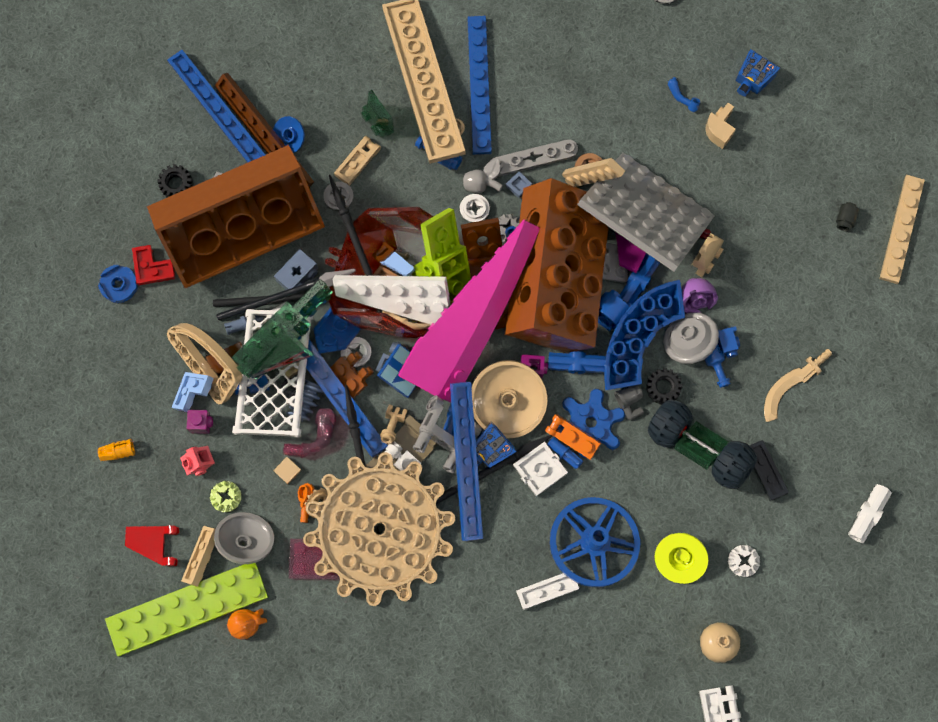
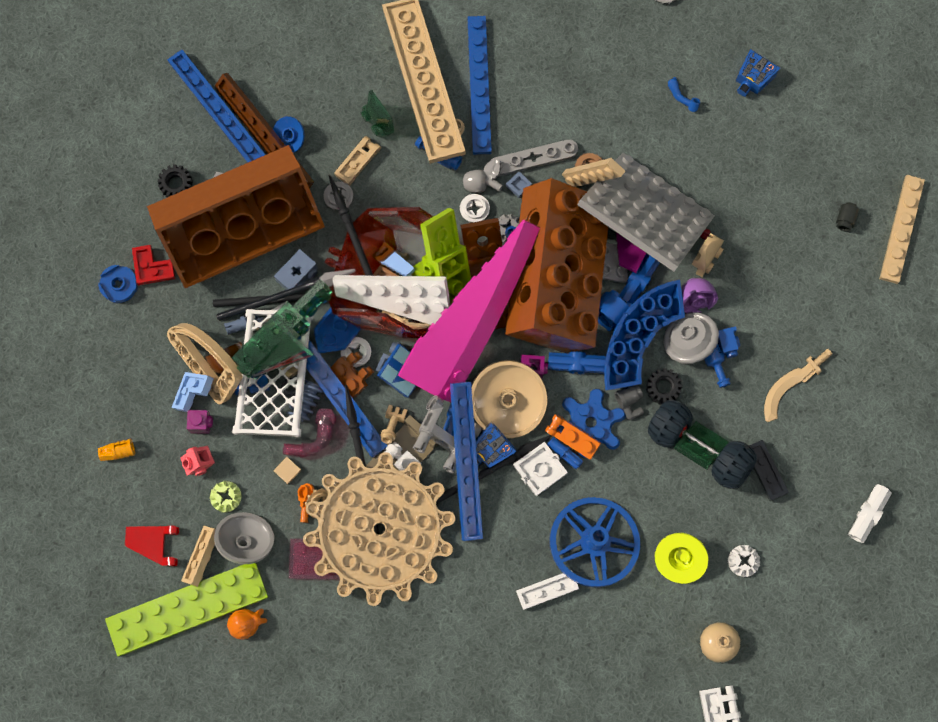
(717, 129): tan brick -> none

